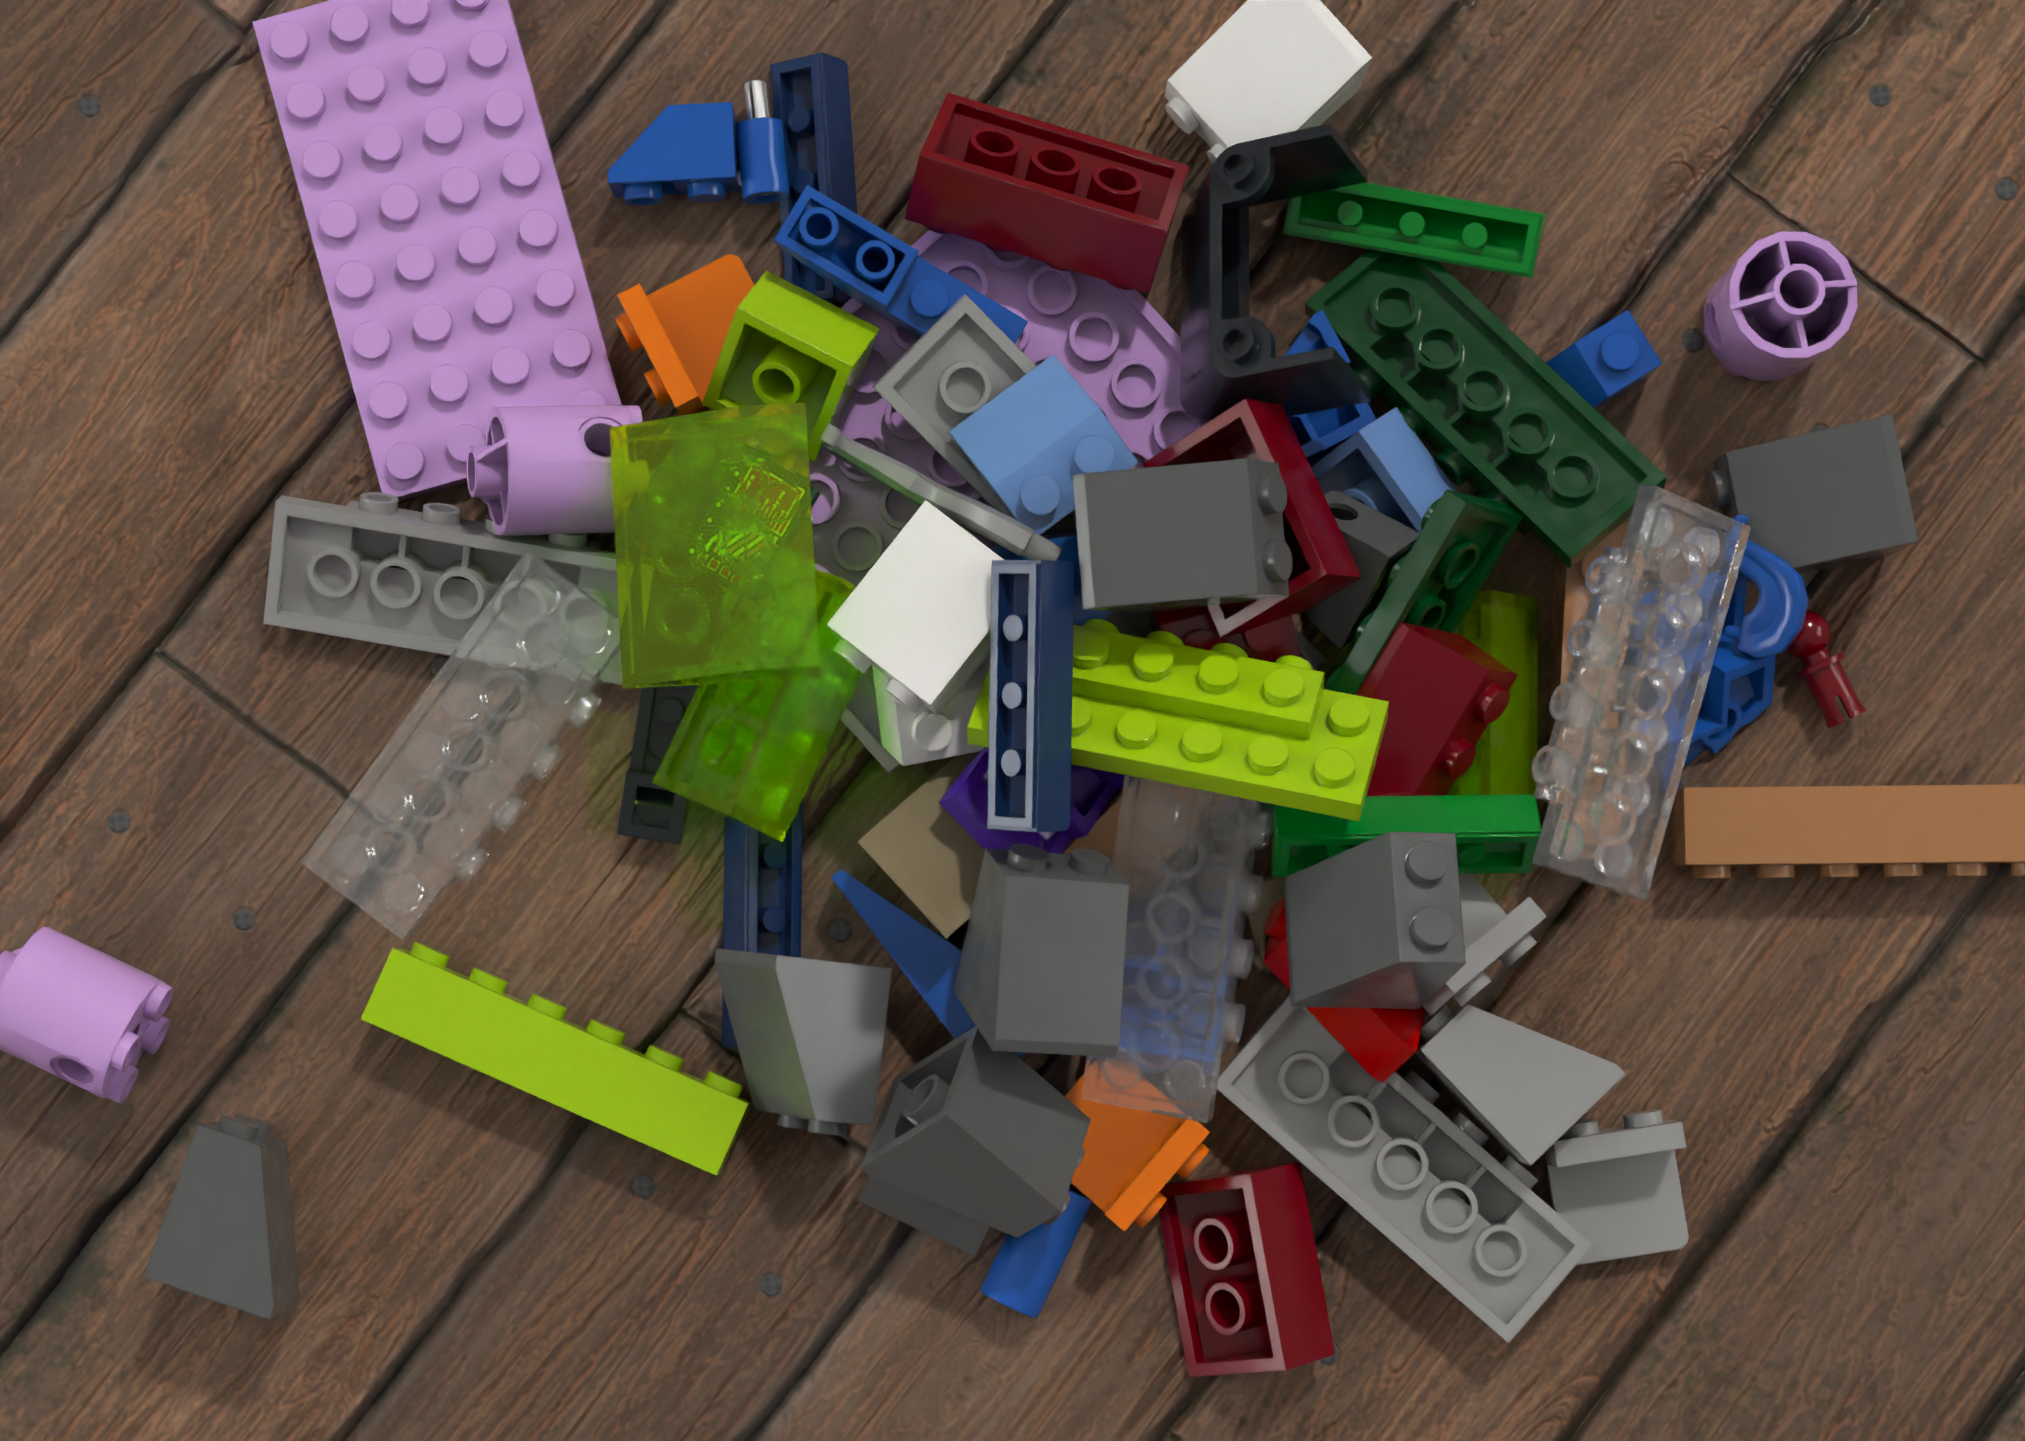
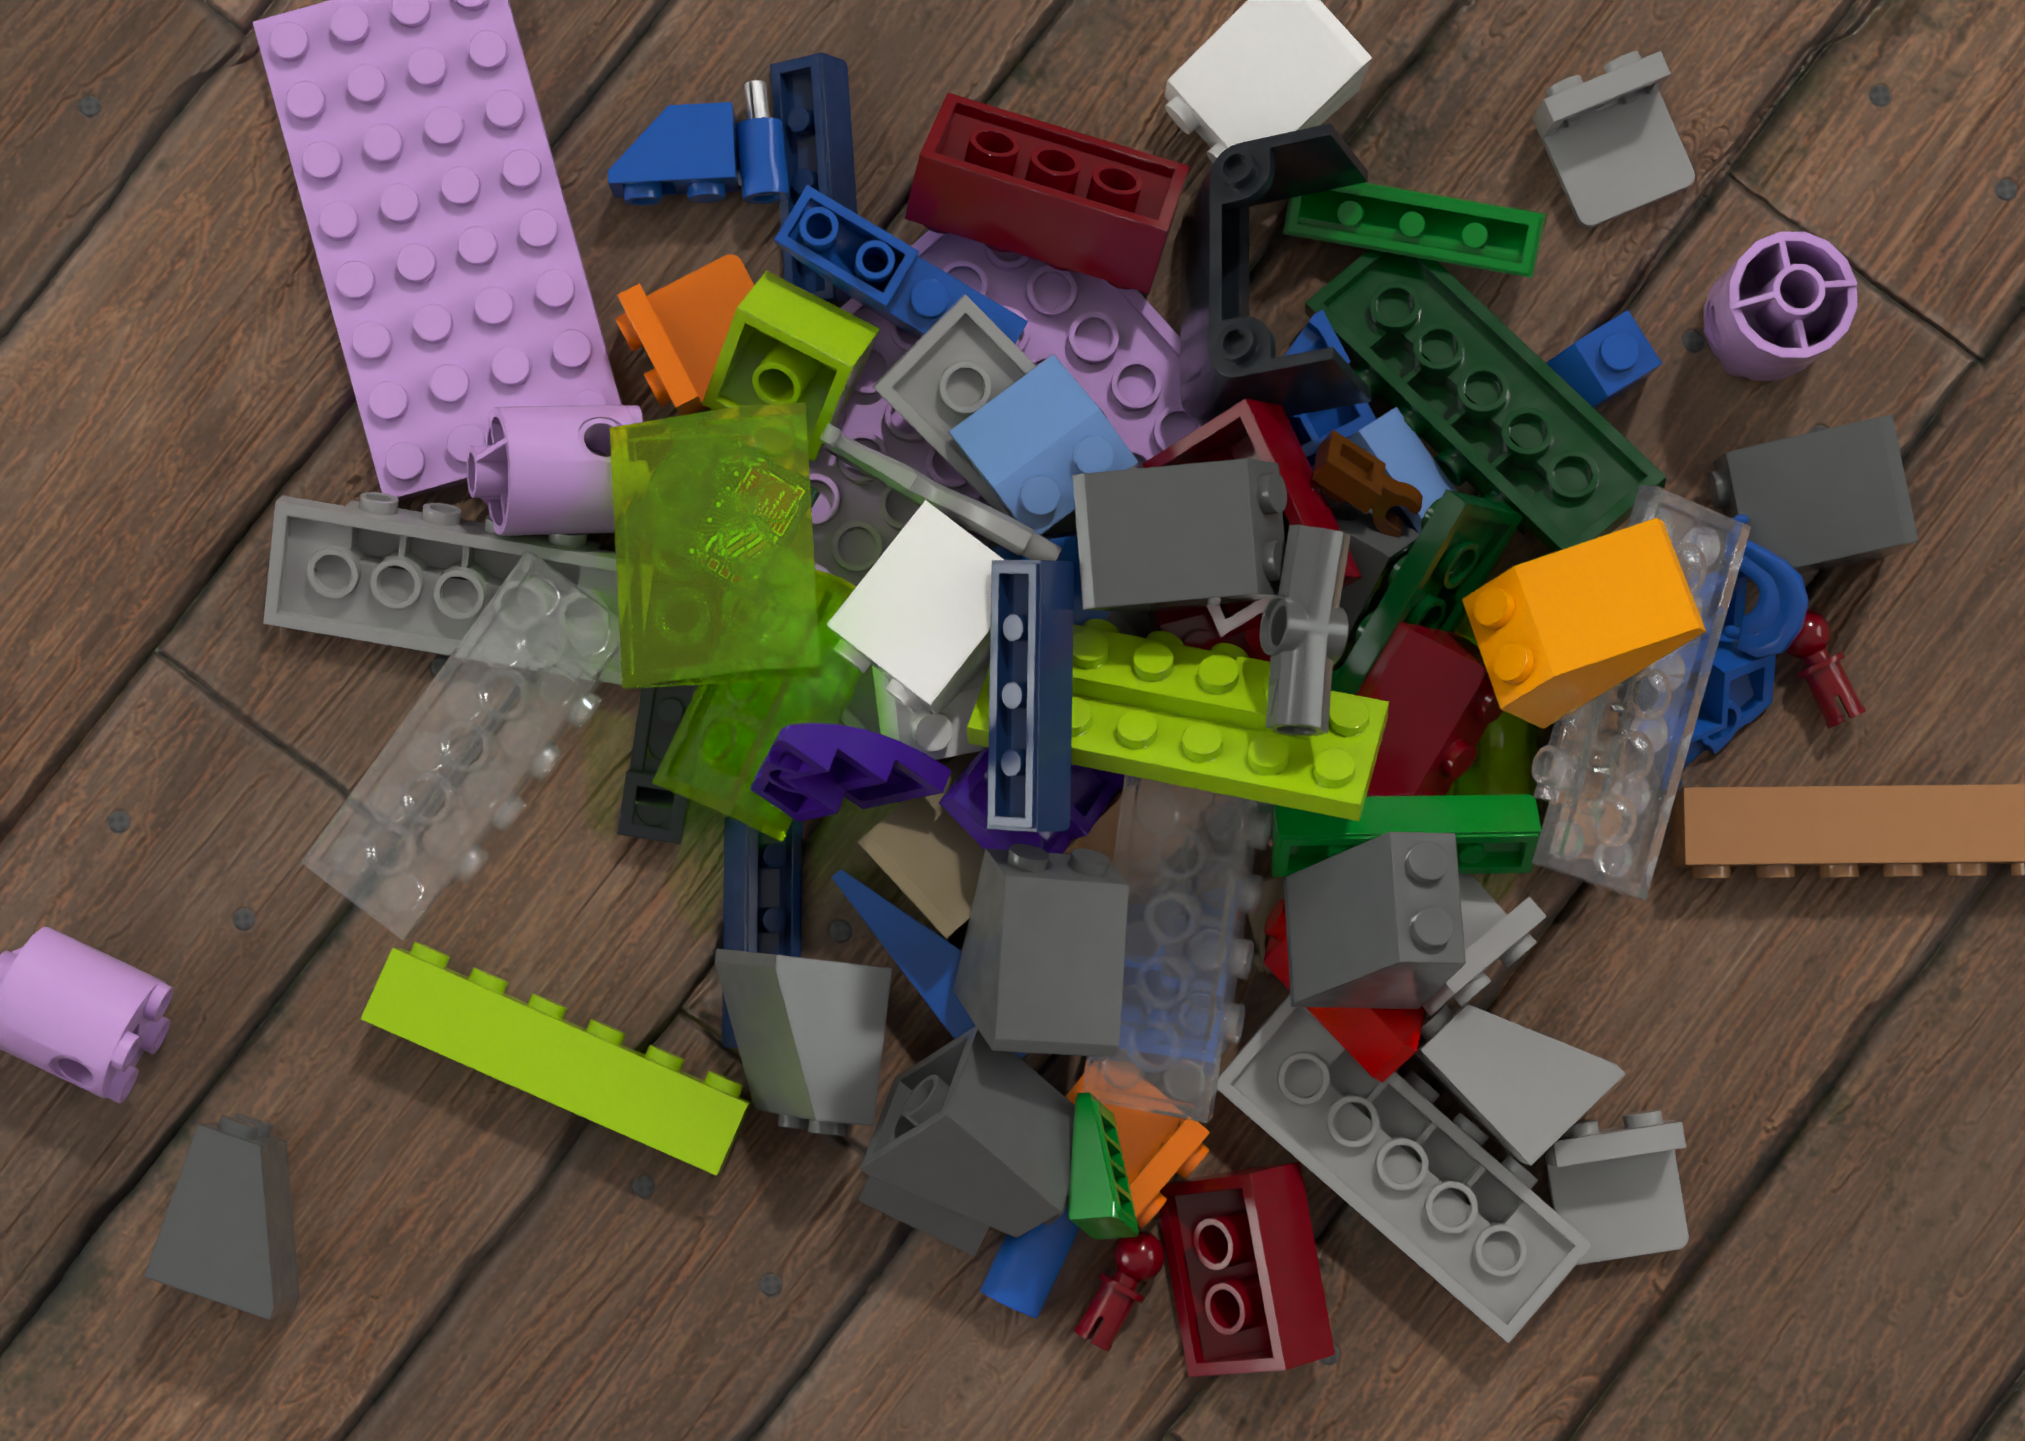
(822, 763): none -> dark purple slope
(1098, 1178): none -> green slope
(1136, 1261): none -> dark red pin
(1305, 630): none -> dark grey piece
(1359, 478): none -> reddish brown plate
(1582, 620): none -> light orange slope
(1614, 139): none -> light grey bracket

